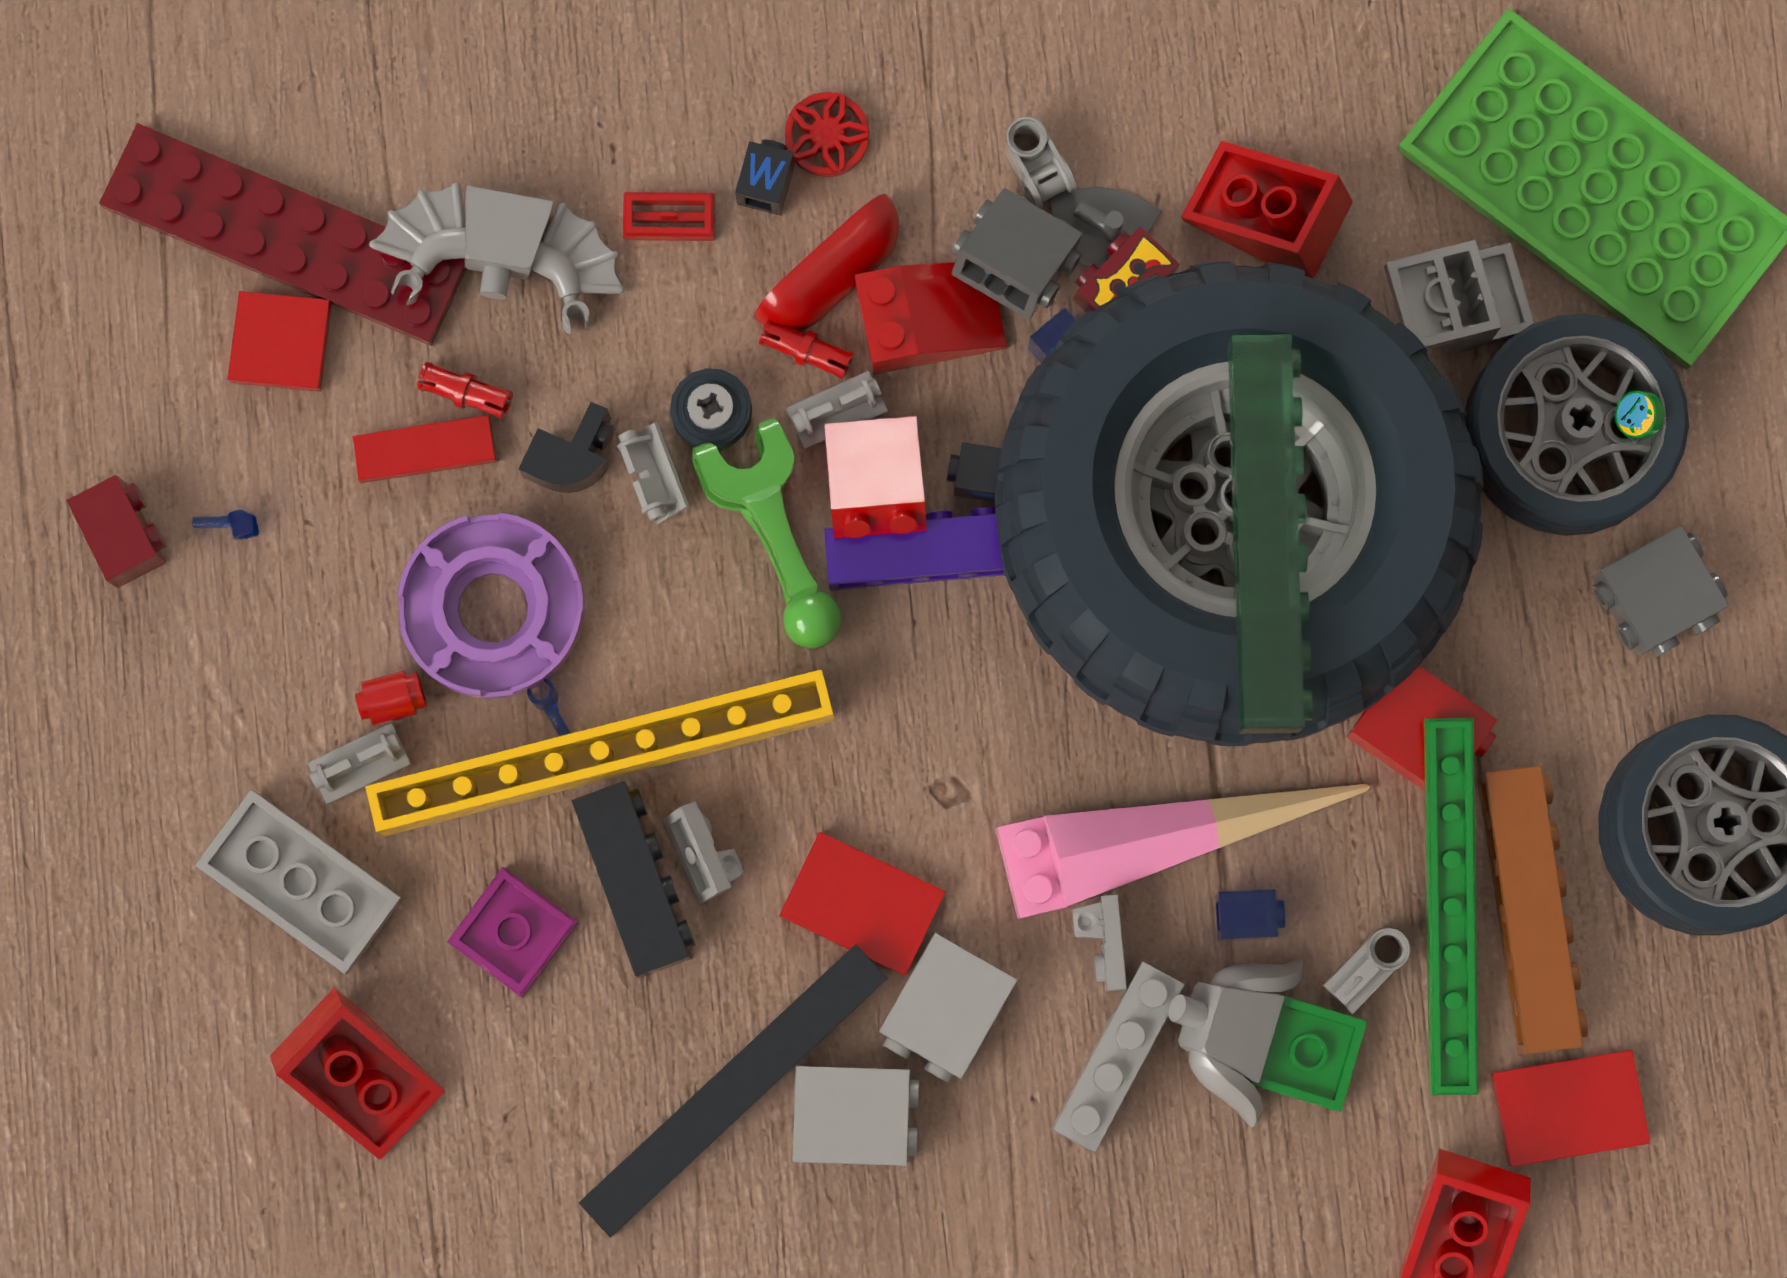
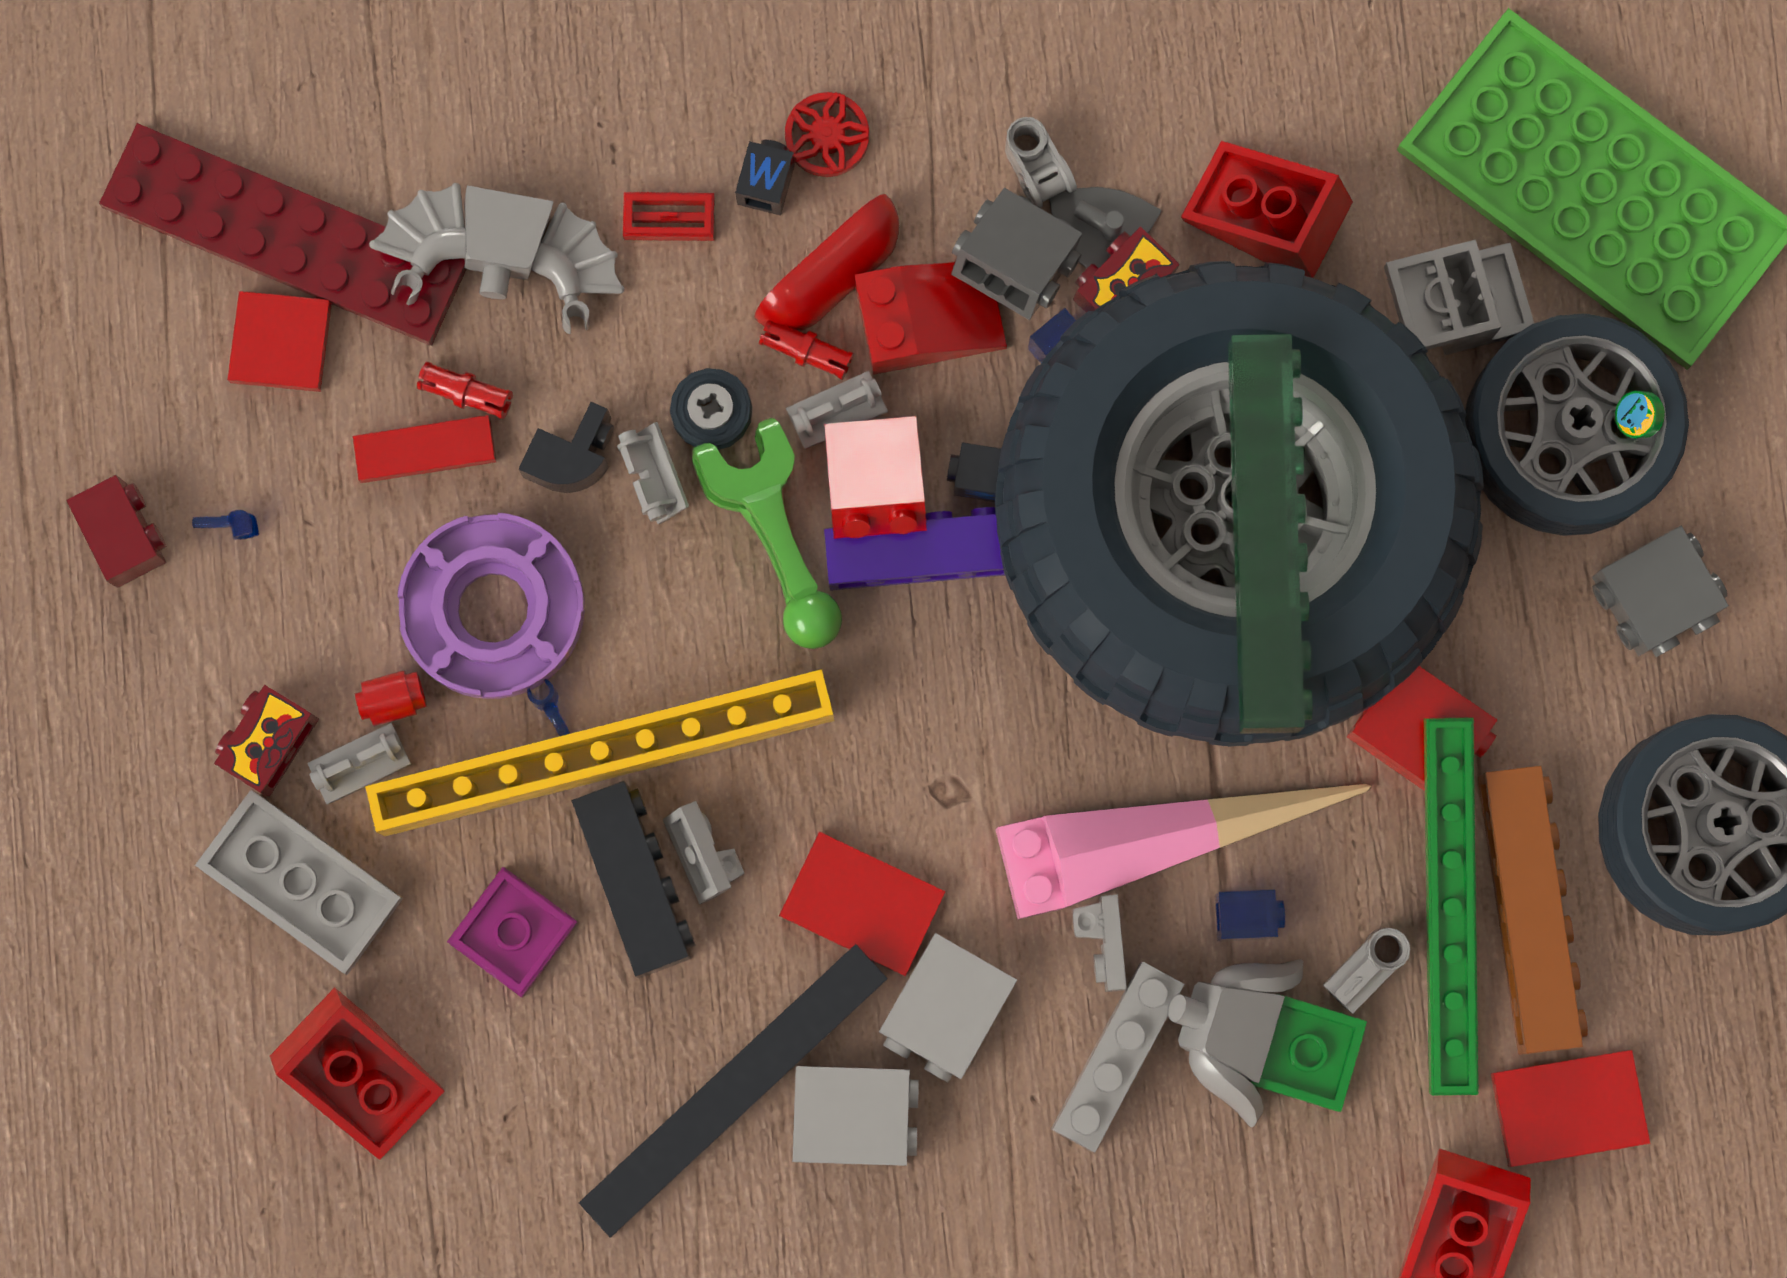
(264, 740): none -> brick

